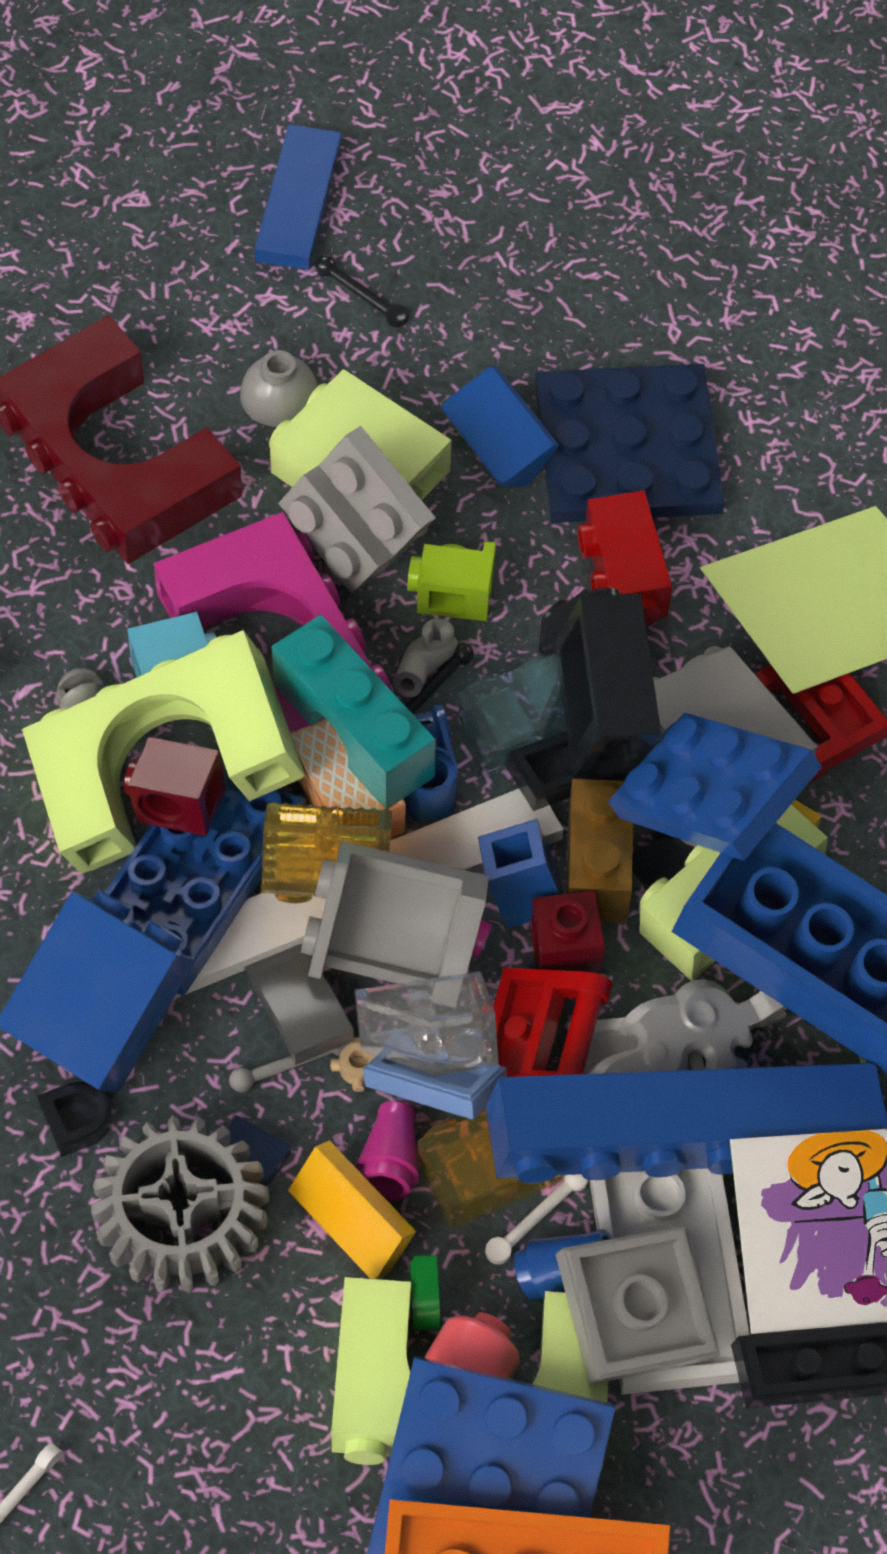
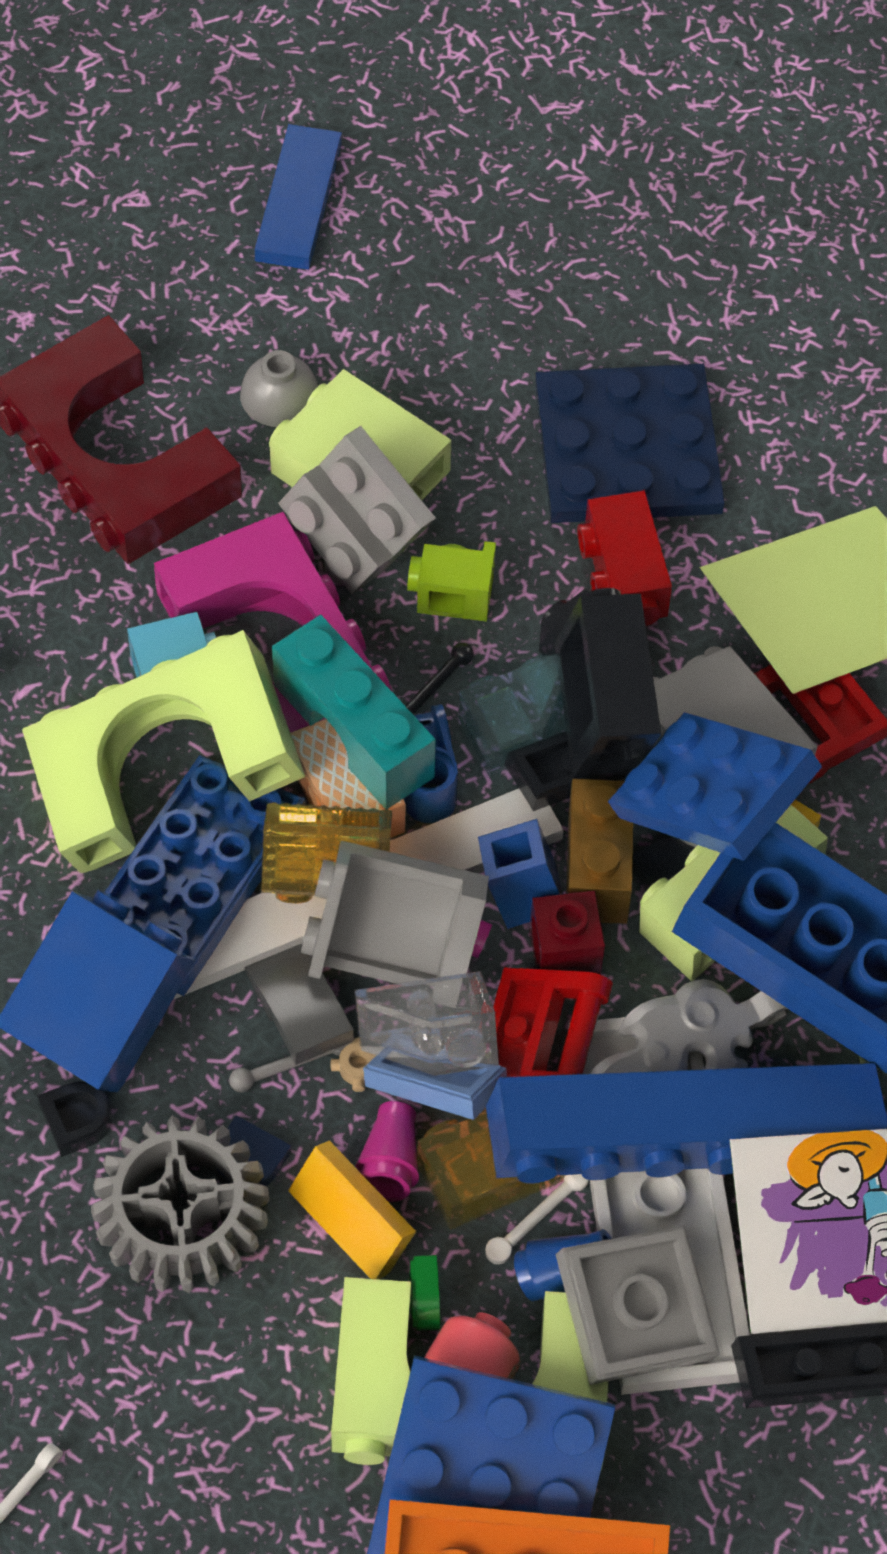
(81, 685): light grey hinge -> none
(176, 786): dark red brick -> none
(396, 315): black hinge -> none
(425, 656): light grey arm -> none
(500, 428): blue slope -> none

